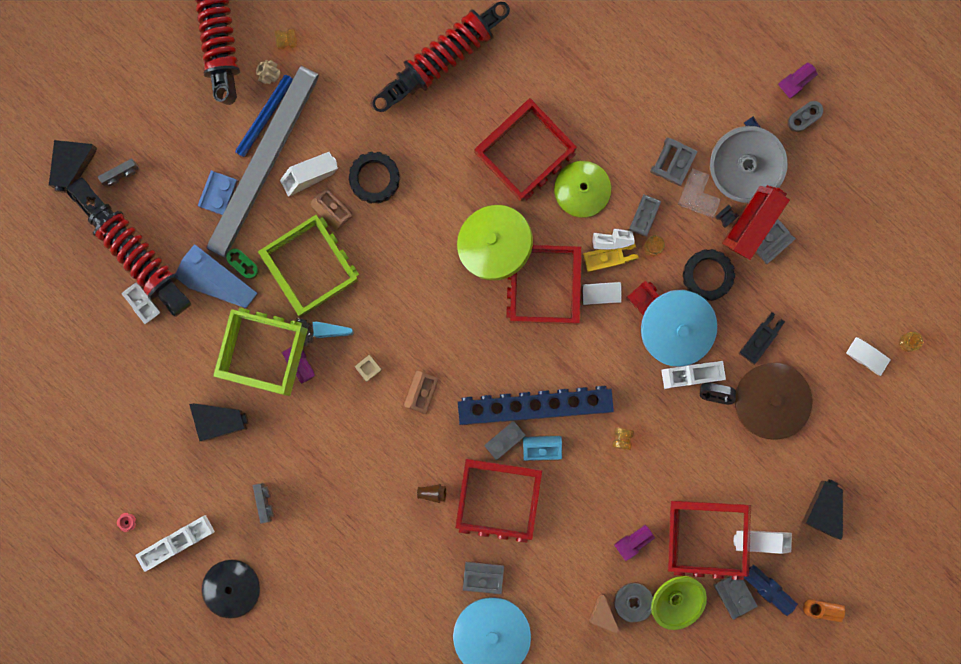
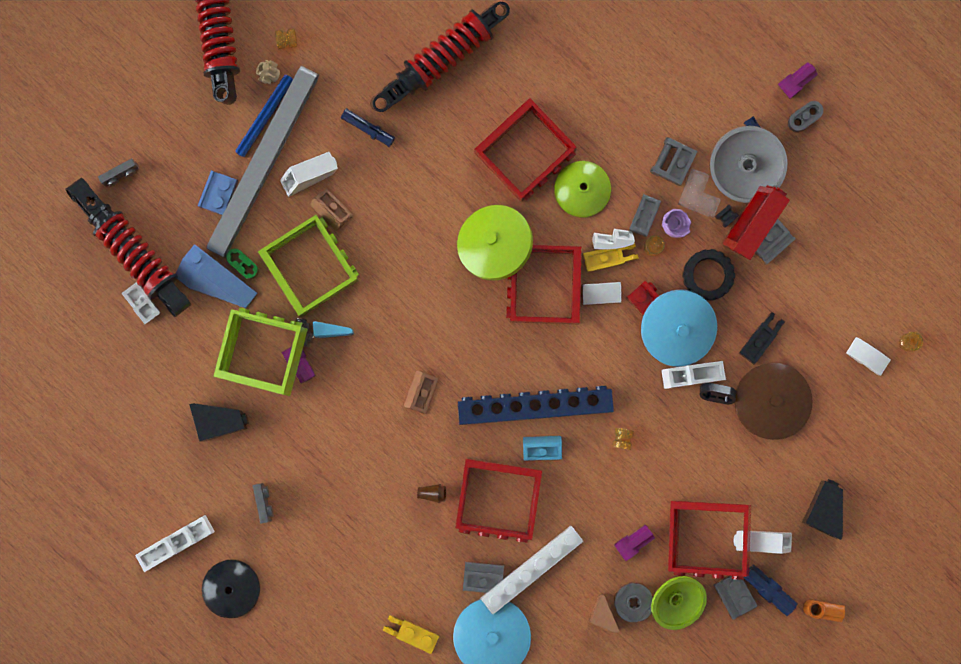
(69, 163): black slope -> none
(126, 527): coral plate -> none
(368, 158): black tyre -> none
(368, 368): tan plate -> none
(374, 131): none -> dark blue pin
(413, 634): none -> yellow hinge
(504, 440): flat silver plate -> none
(531, 569): none -> white plate
(676, 223): none -> lavender hair

